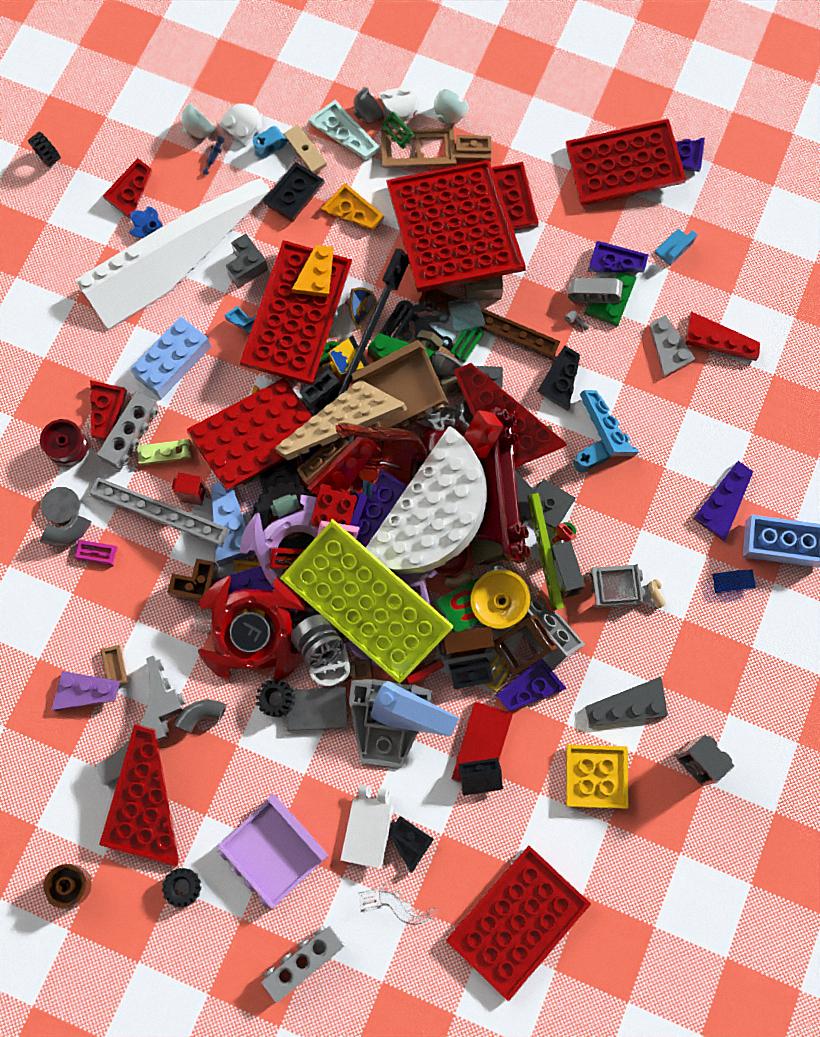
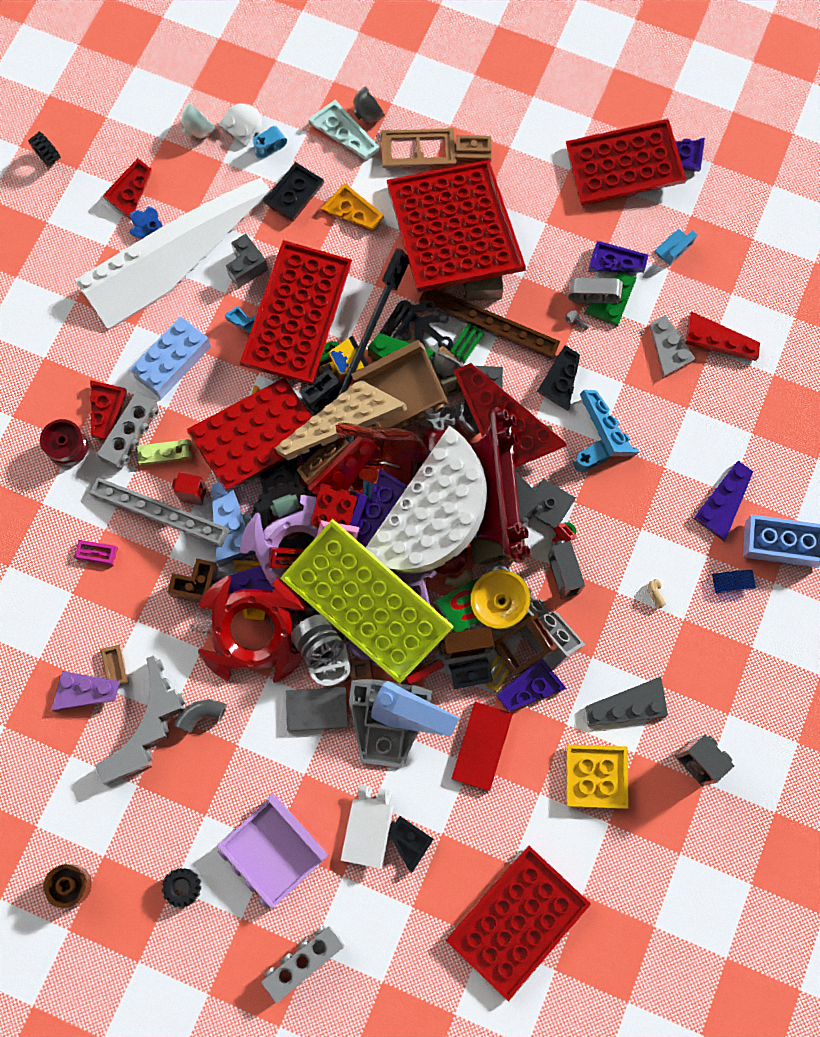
(60, 505): flat silver tile -> none
(67, 534): dark grey cylinder -> none
(140, 808): red wing -> none
(215, 150): dark blue piece -> none
(250, 632): black tile -> none
(264, 698): black tyre -> none
(300, 143): tan tile -> none
(316, 273): light orange wing -> none
(360, 304): shield -> none
(392, 900): clear piece -> none
(401, 101): white slope -> none
(406, 138): green tile -> none
(430, 340): dark tan tile -> none
(449, 107): light aqua cylinder -> none
(466, 314): clear light blue piece -> none
(480, 776): black panel -> none
(483, 432): red brick -> none
(516, 195): red tile -> none
(545, 551): lime tile -> none
(617, 586): window -> none

